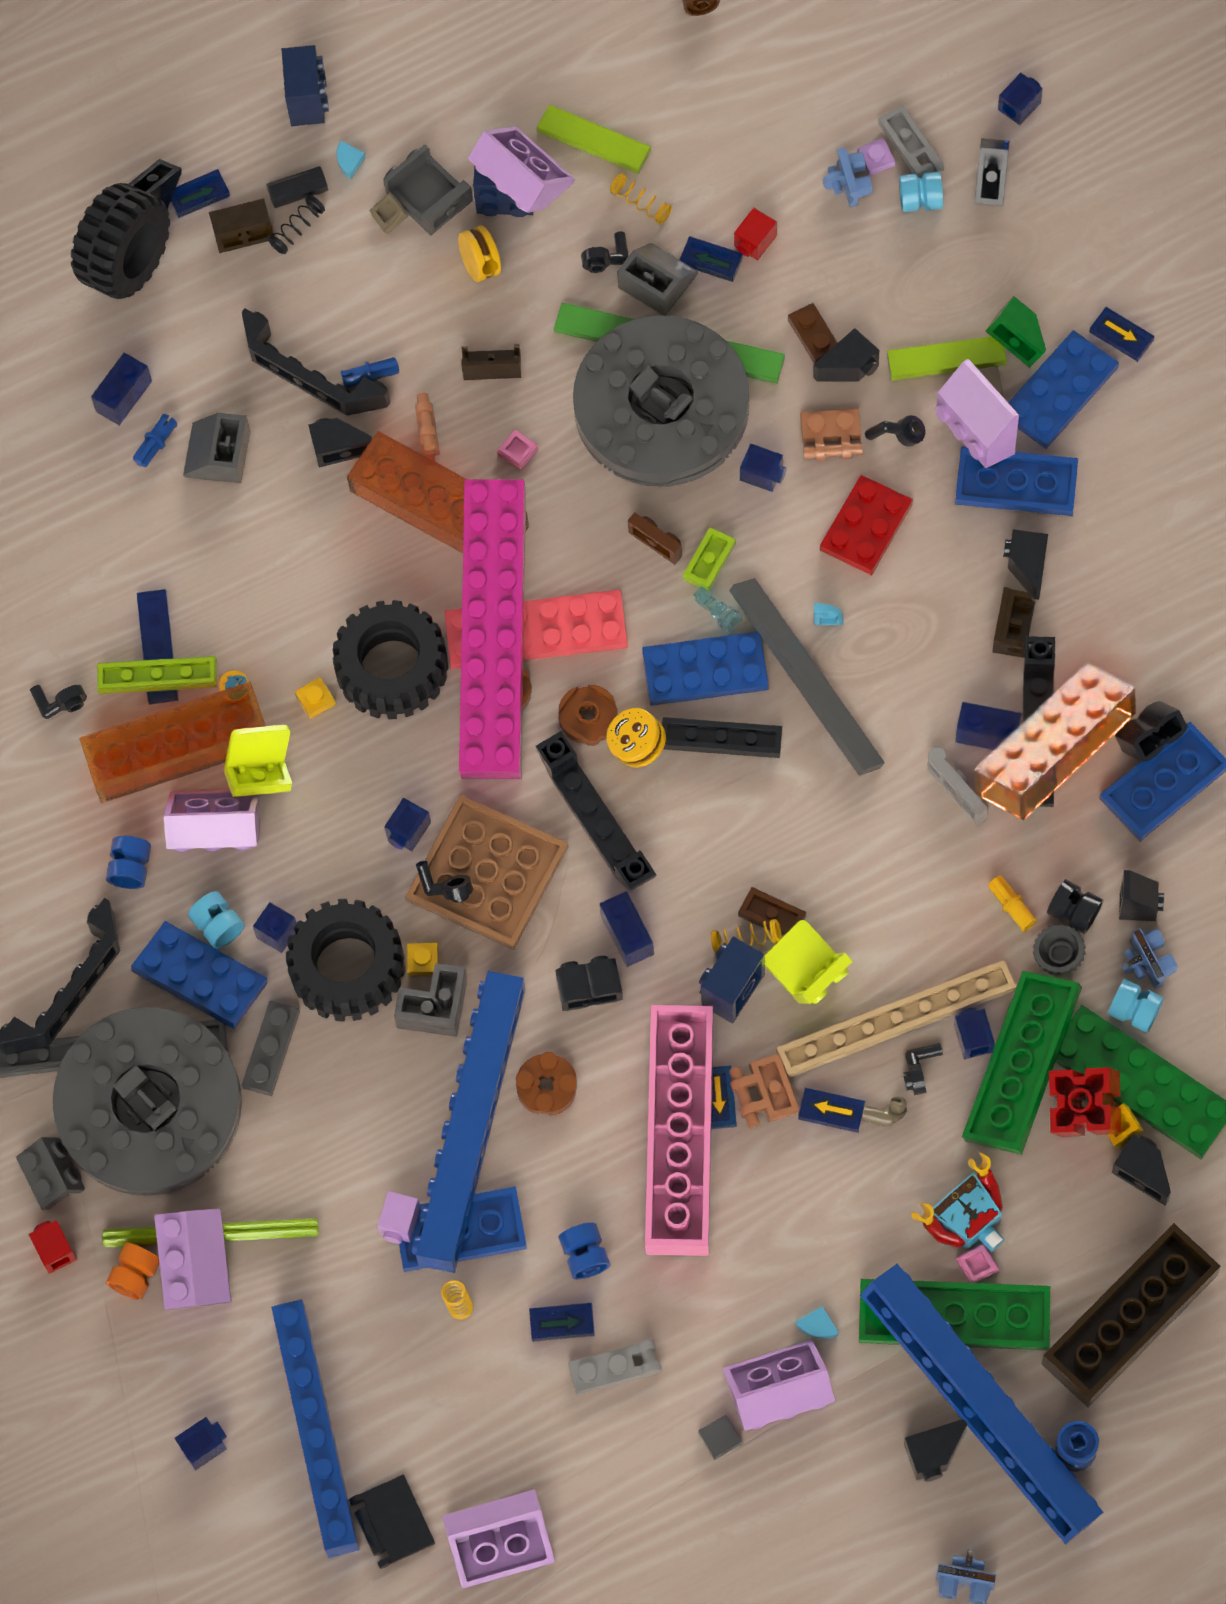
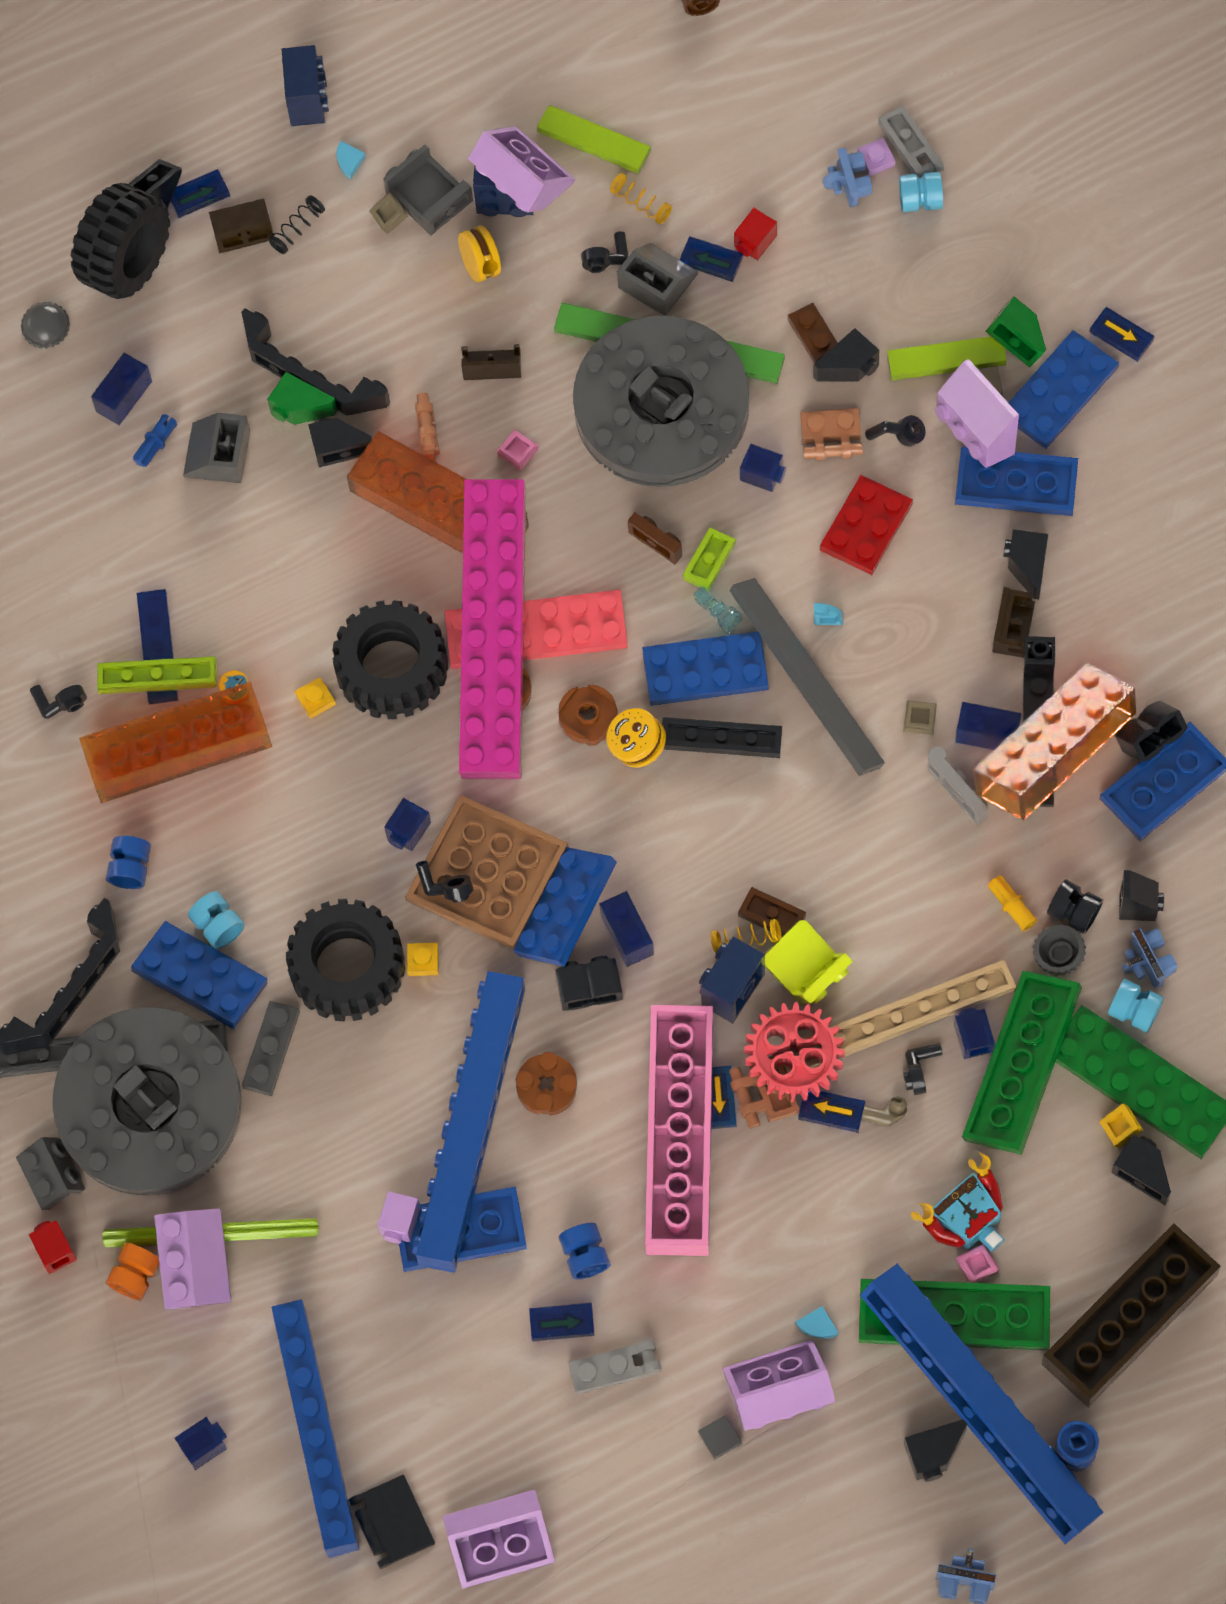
(45, 325): none -> dark grey hat
(211, 820): lavender slope -> none
(257, 761): neon yellow bracket -> none
(274, 927): clear blue brick -> none
(297, 187): black axle -> none
(299, 401): none -> green slope
(371, 371): blue axle -> none
(434, 1010): flat silver brick -> none
(465, 1297): yellow piece -> none
(565, 906): none -> blue plate
(593, 815): black slope -> none
(801, 1077): none -> coral gear
(920, 717): none -> dark tan tile
(992, 171): slope -> none
(1020, 98): clear blue brick -> none
(1071, 1089): red brick -> none

